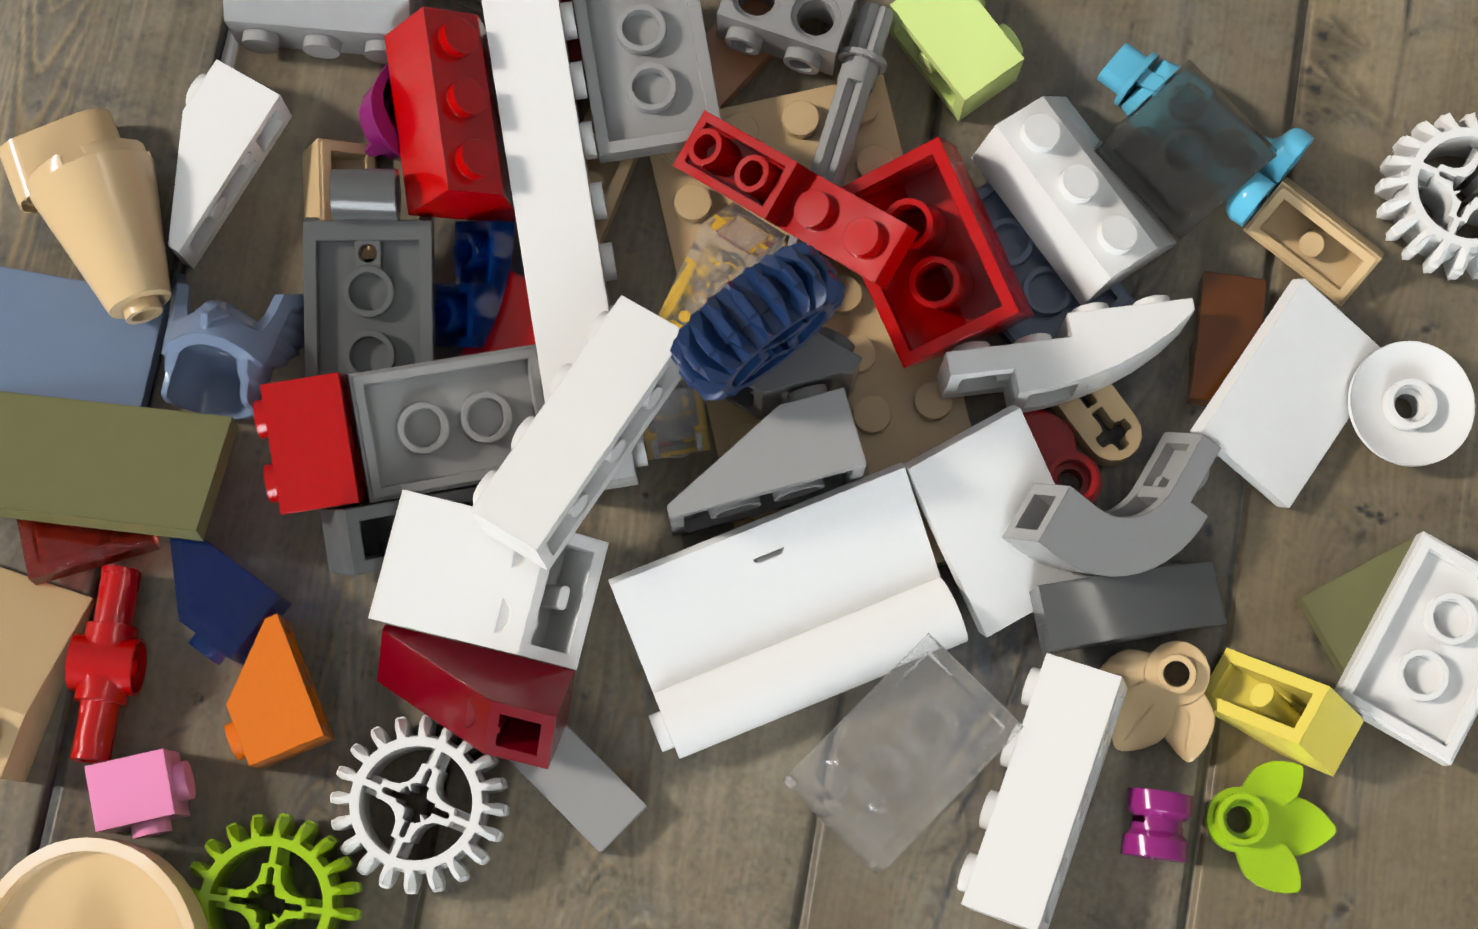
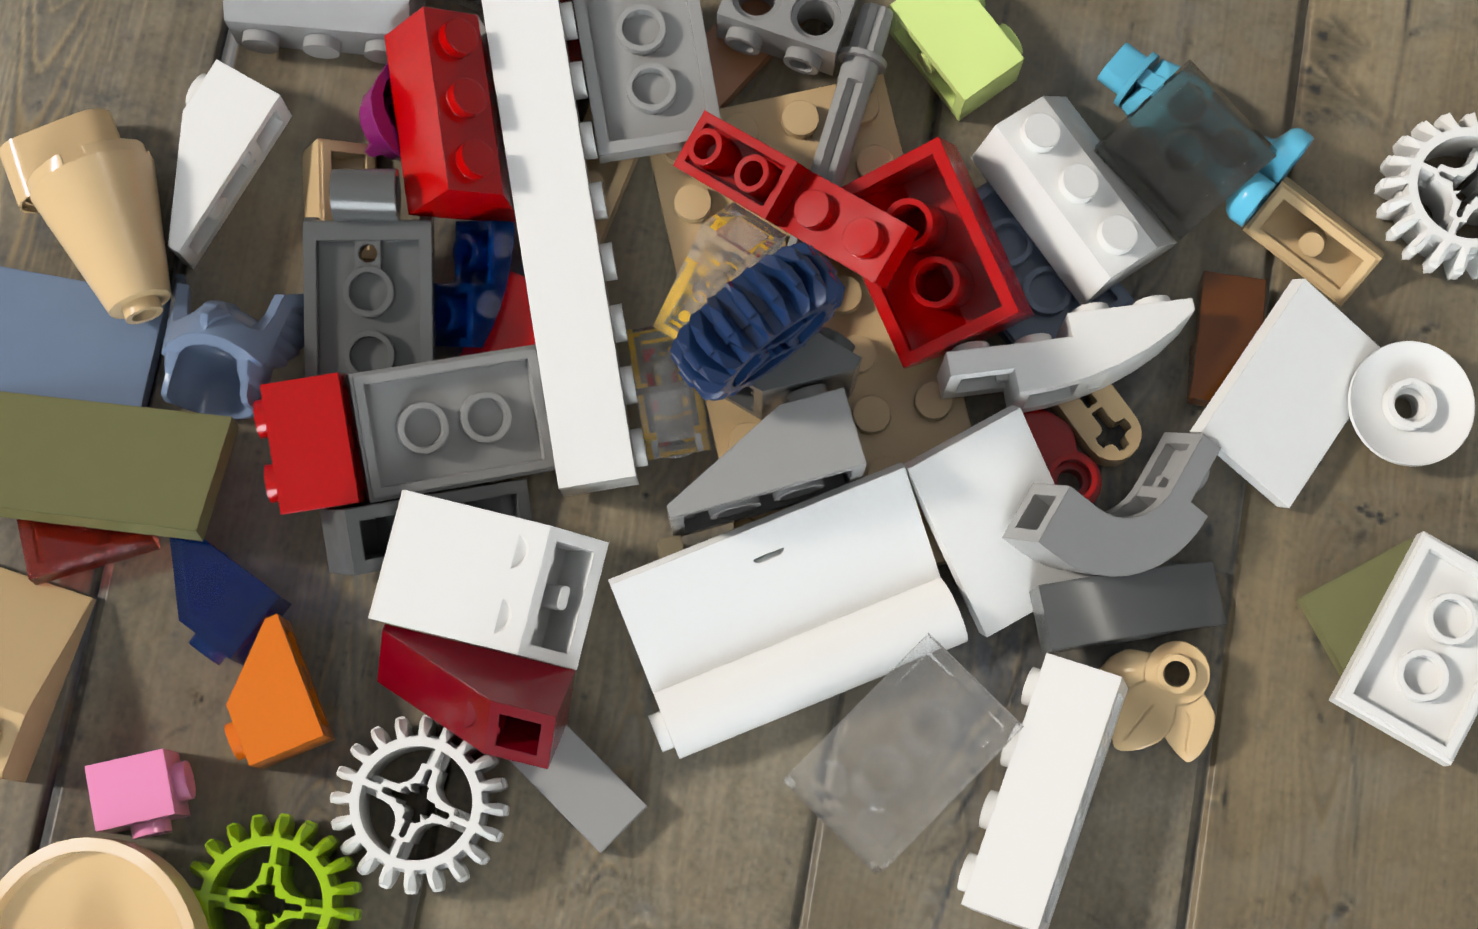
(106, 664): red pin -> none
(580, 433): white brick -> none
(1156, 824): magenta wheel -> none
(1276, 825): lime plate -> none
(1283, 711): light yellow slope -> none

